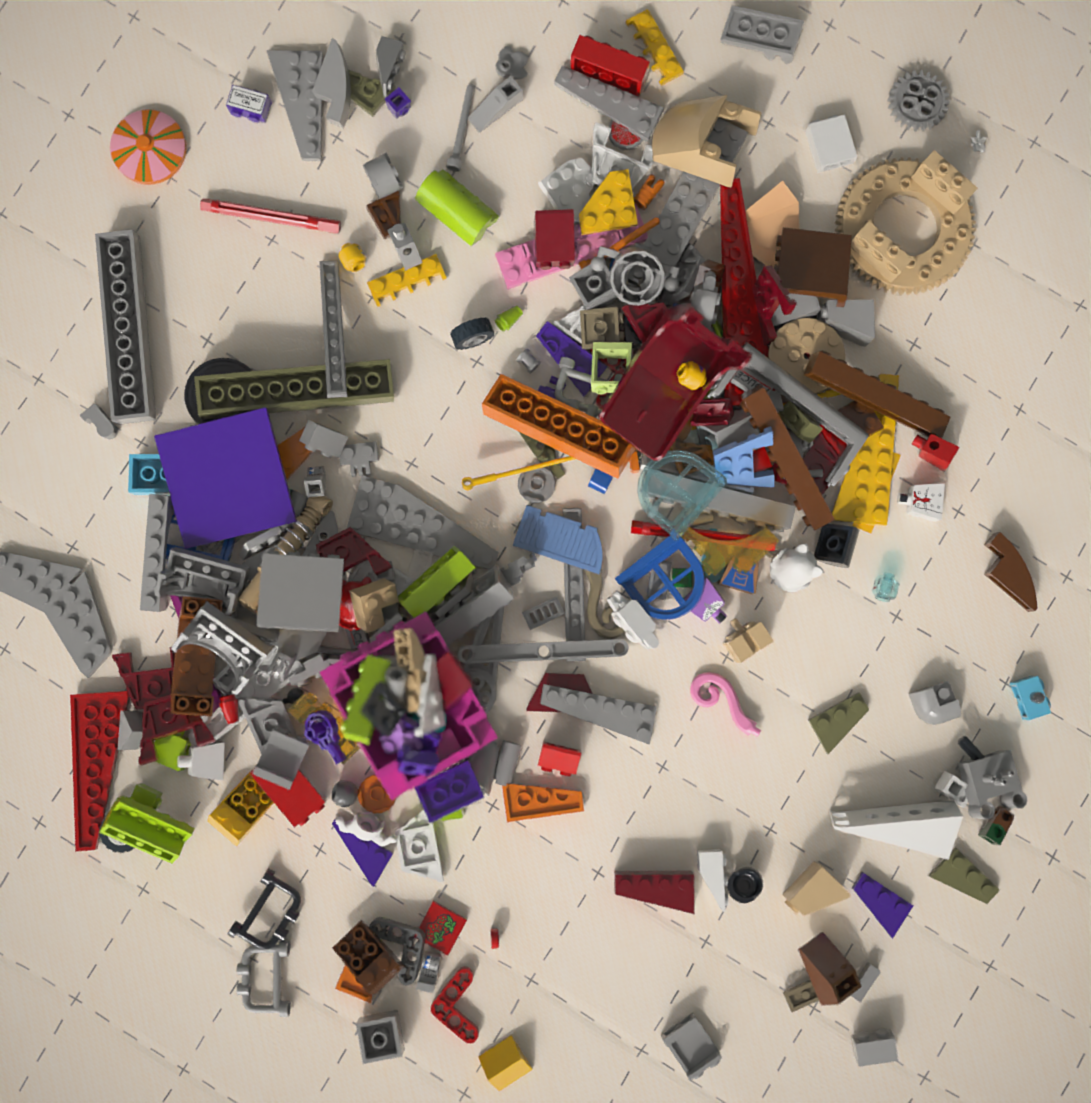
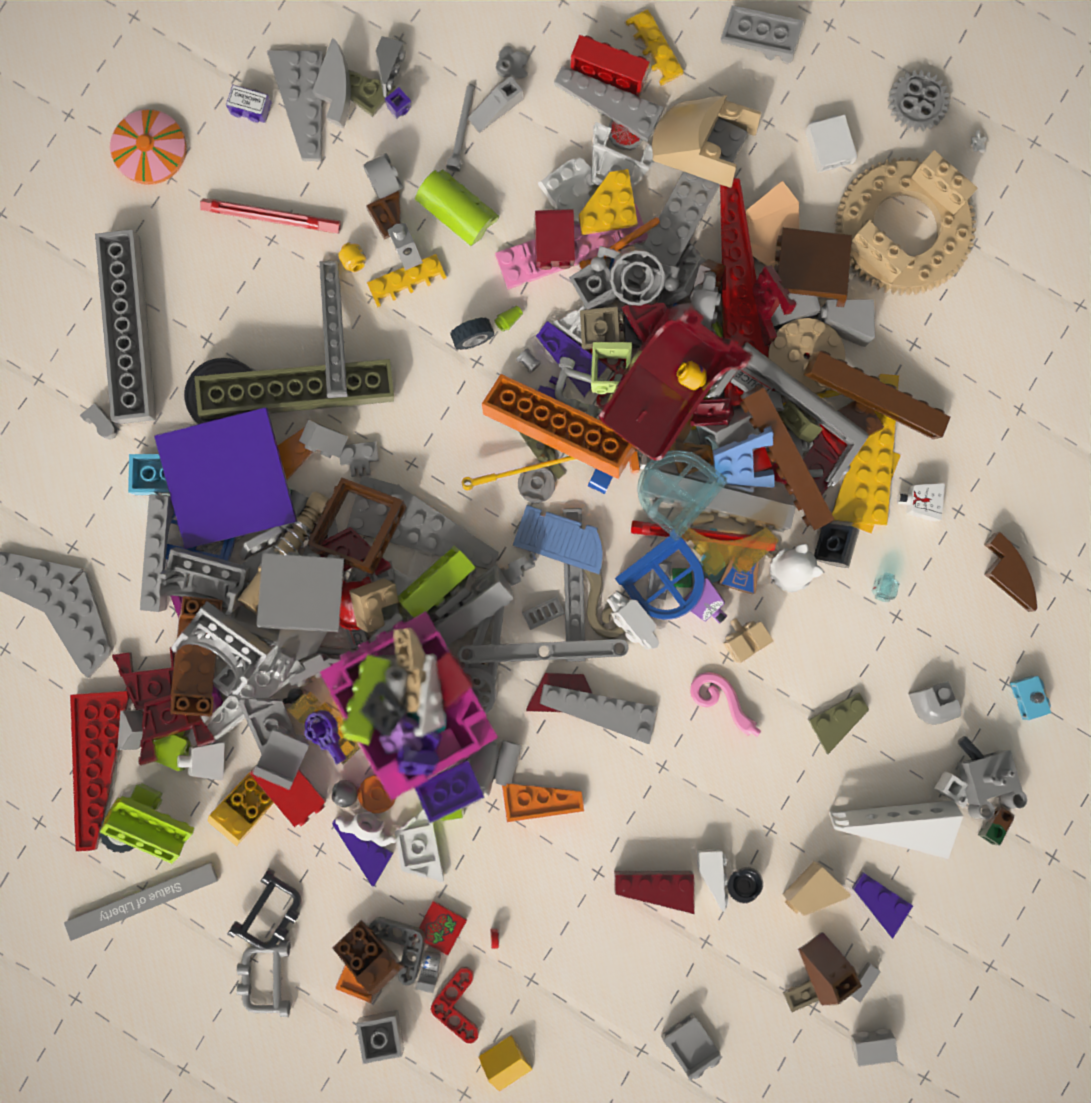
(141, 901): none -> light grey tile
(229, 707): red cone -> none
(315, 479): light grey leg -> none
(384, 536): none -> reddish brown window
(559, 758): slope -> none
(646, 193): orange hinge -> none
(942, 453): red torso -> none
(964, 877): olive wing -> none

